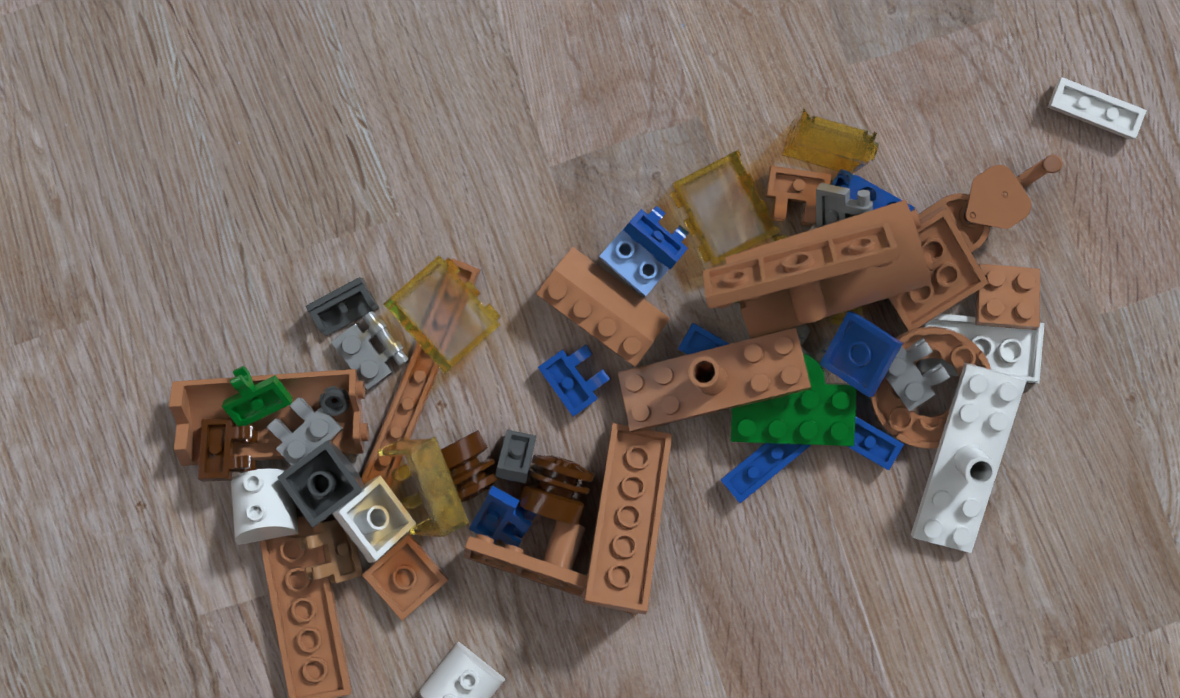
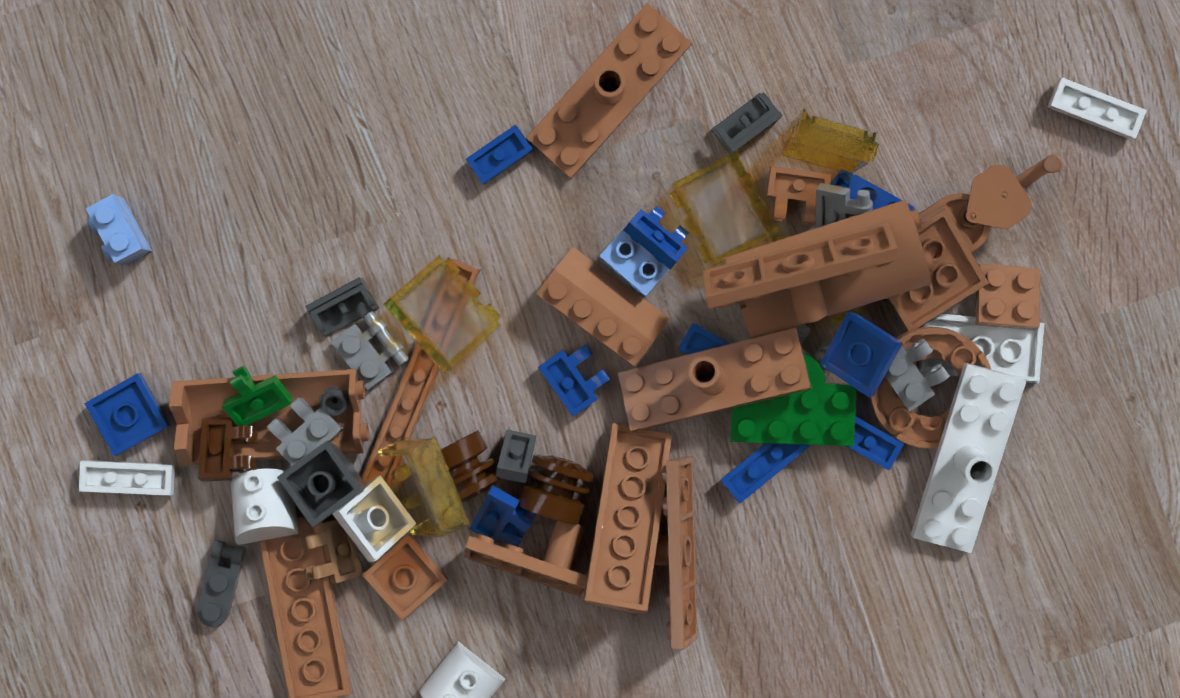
(118, 230): none -> light blue brick
(126, 477): none -> white plate
(127, 414): none -> blue plate
(220, 584): none -> dark grey plate
(499, 154): none -> blue plate
(589, 114): none -> nougat plate
(678, 552): none -> nougat plate
(746, 123): none -> dark grey hinge

